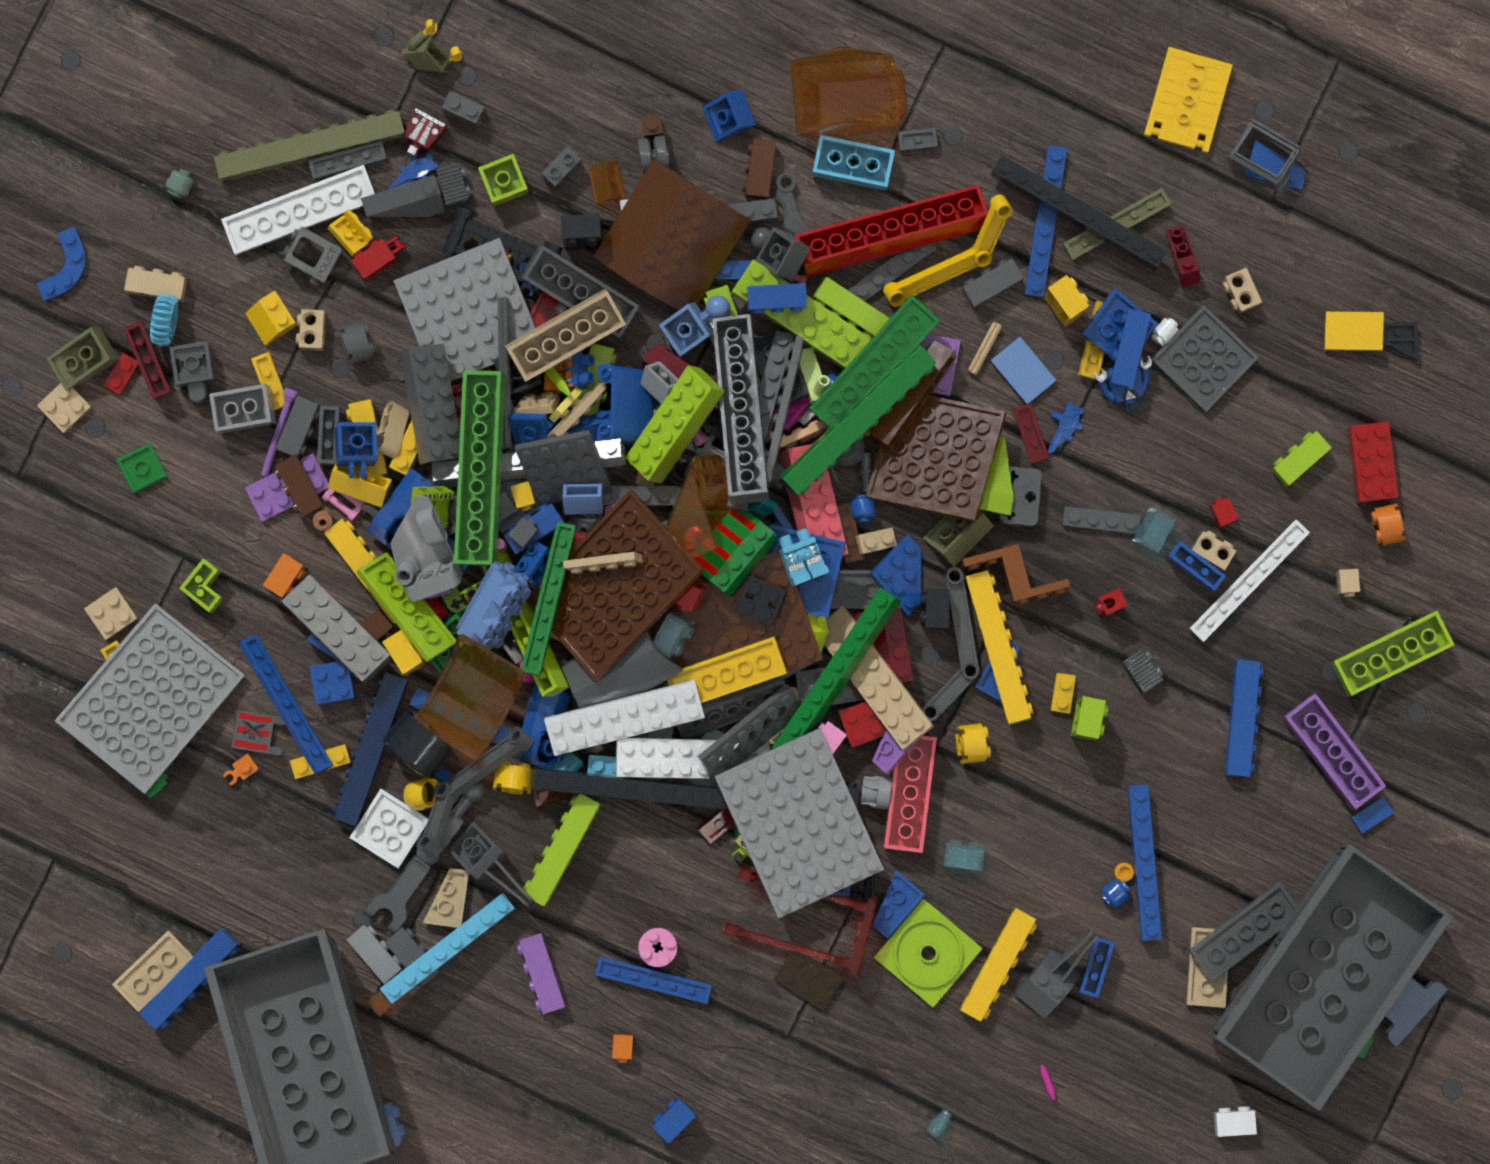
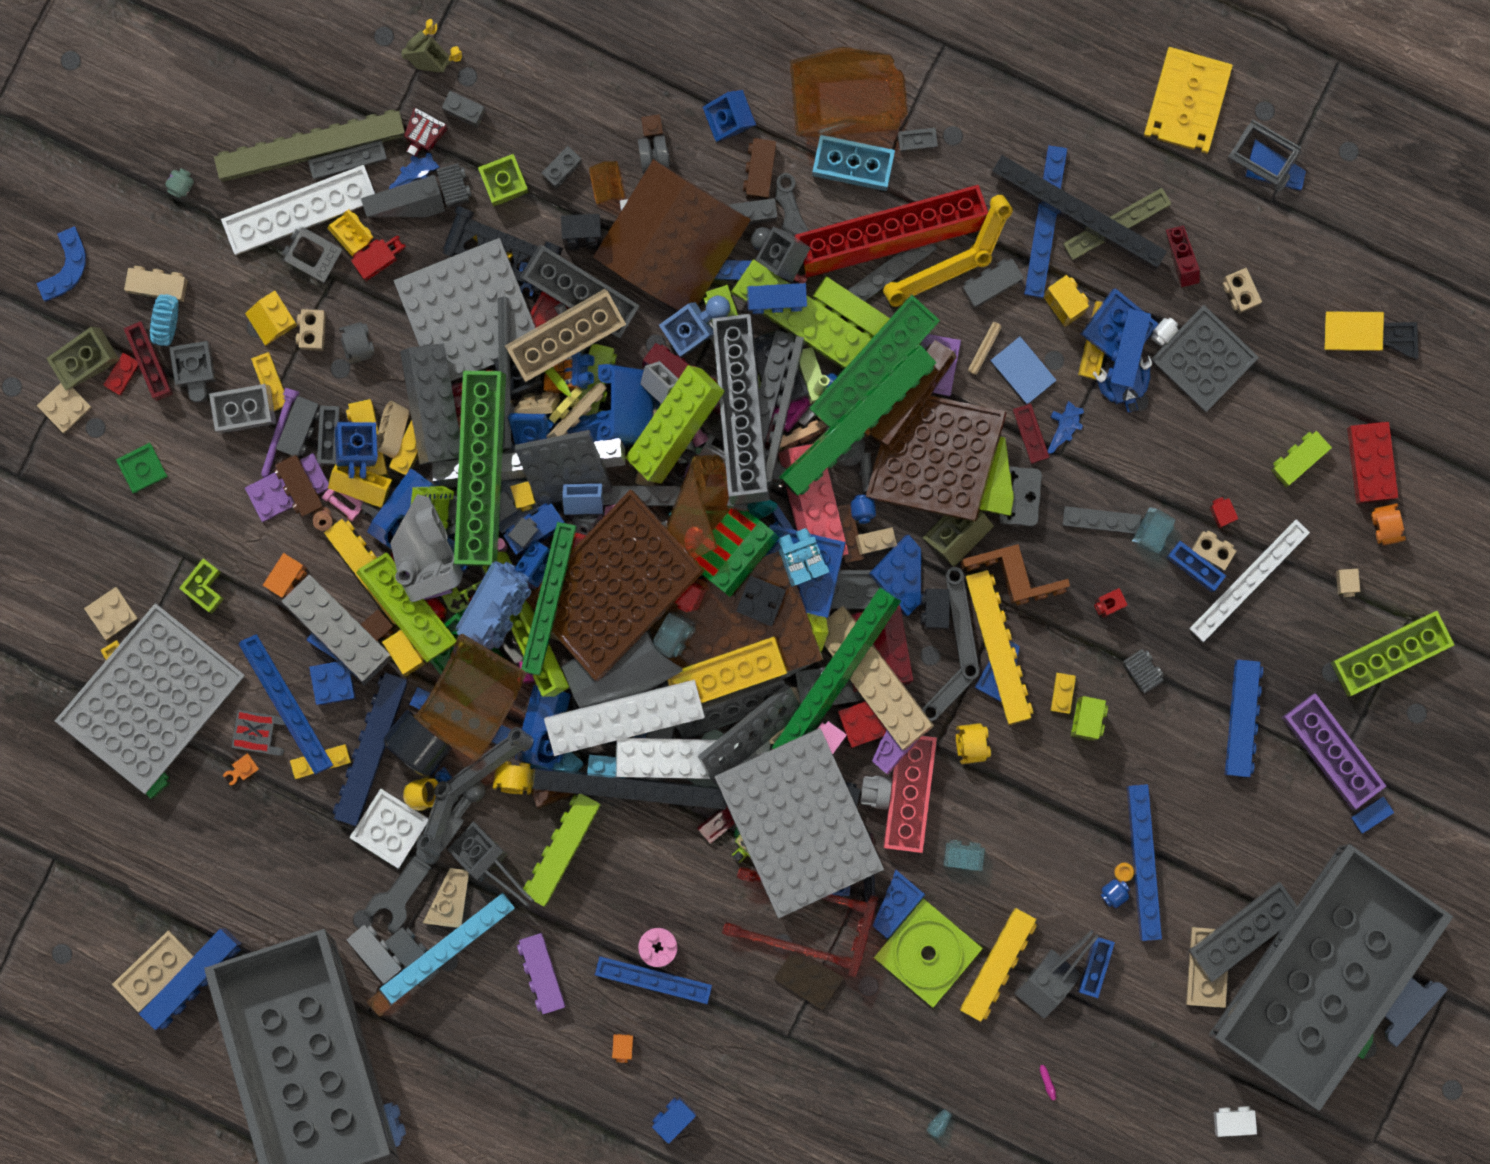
(609, 561): tan plate -> none

